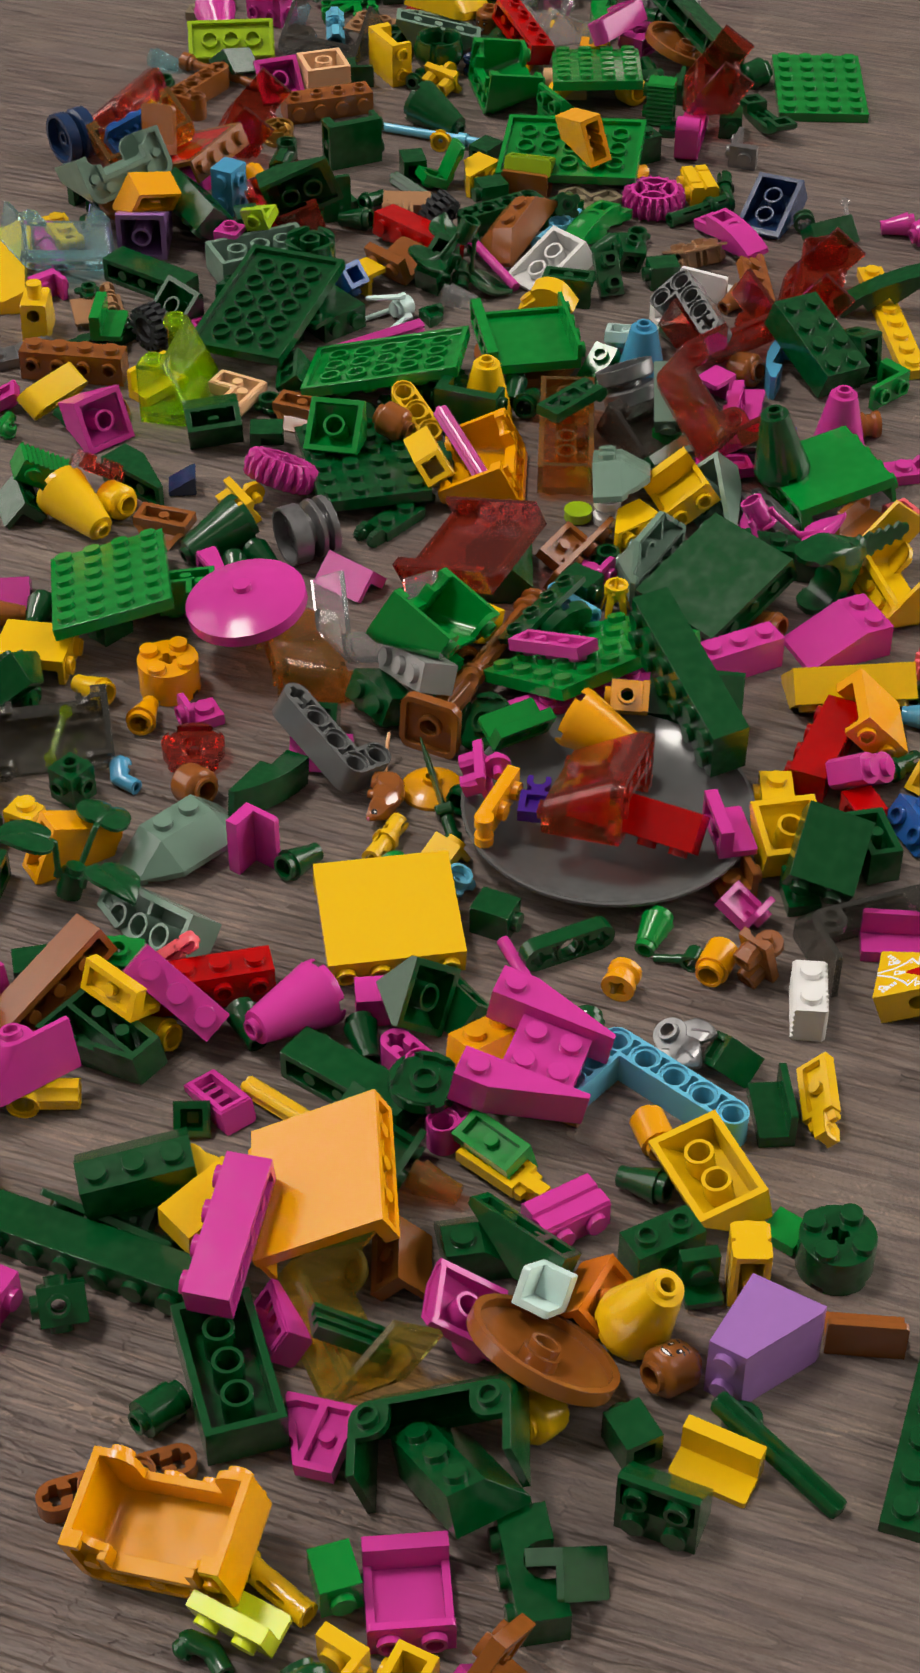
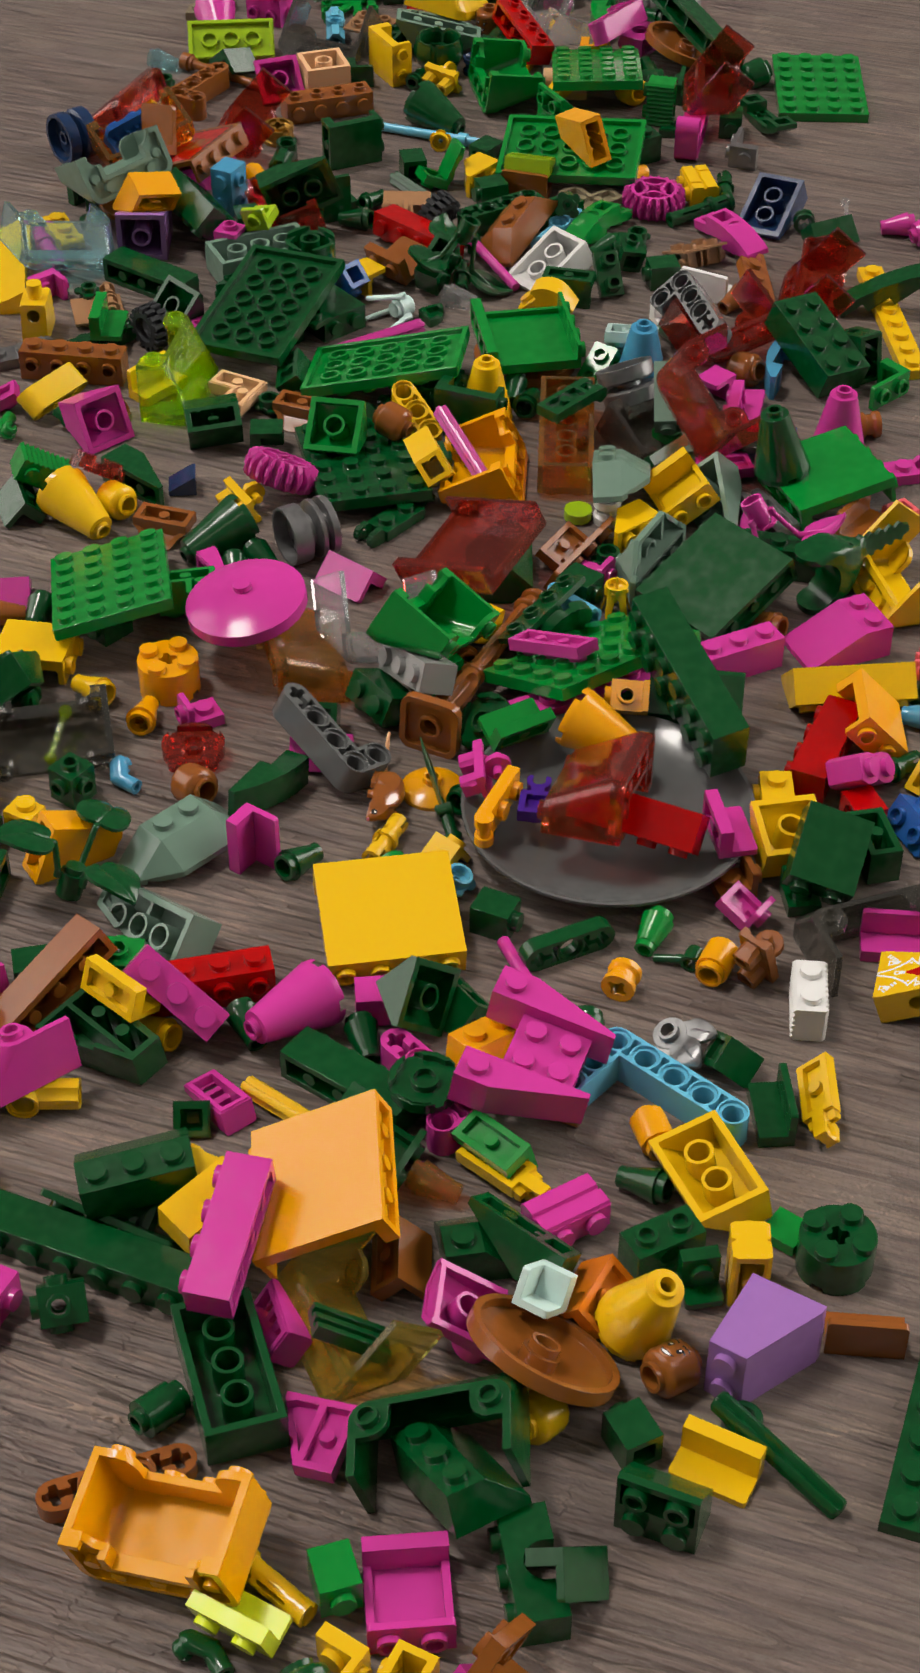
(177, 948): coral axle -> none

